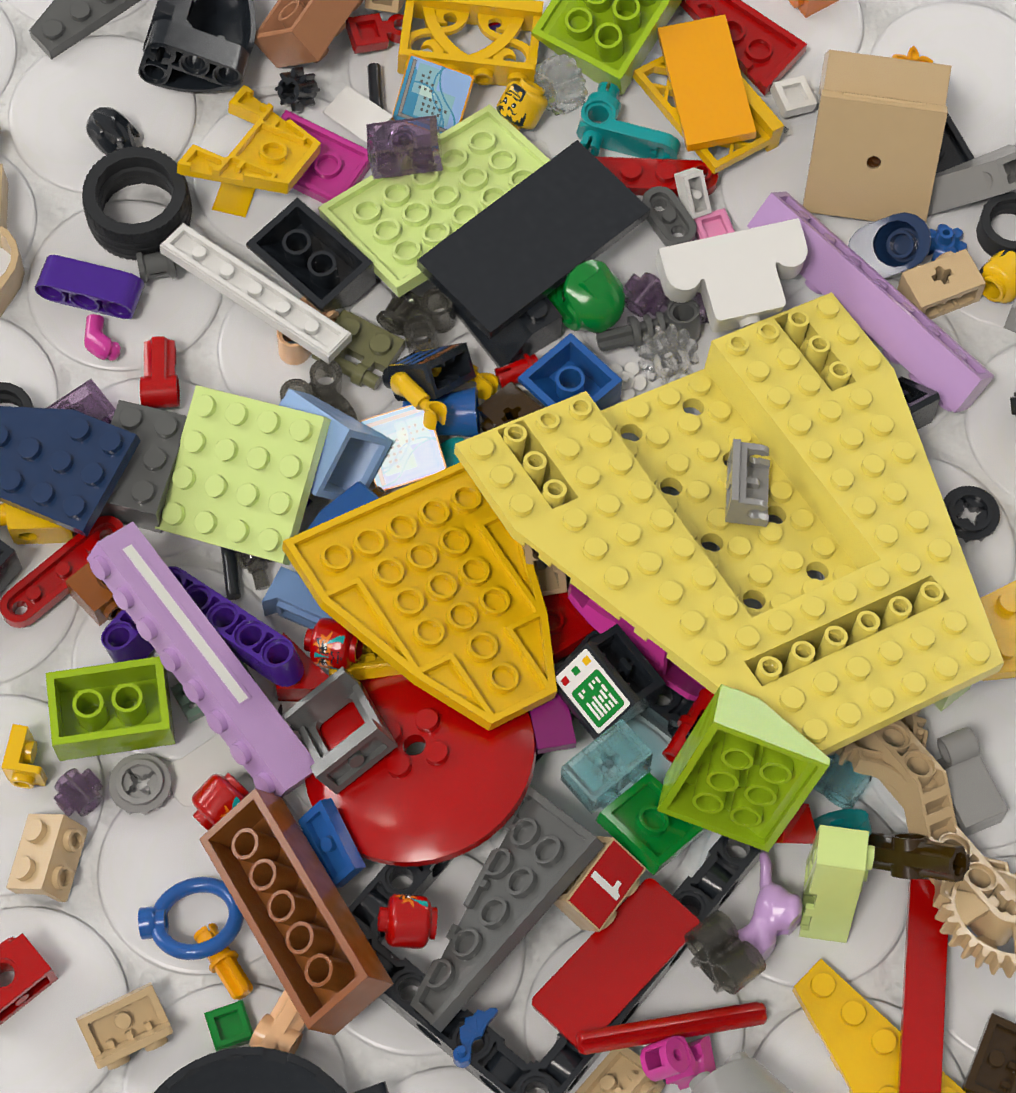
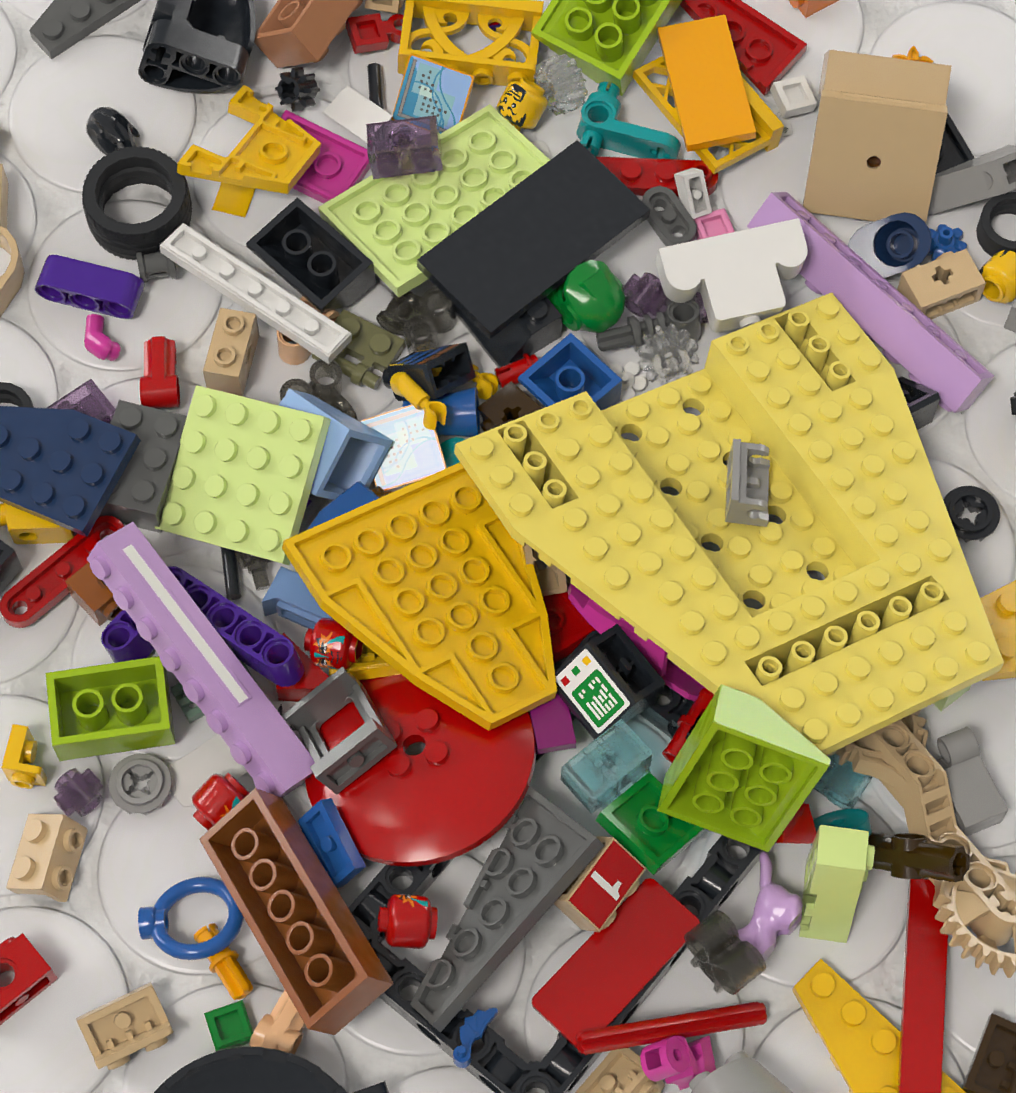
(231, 351): none -> tan brick

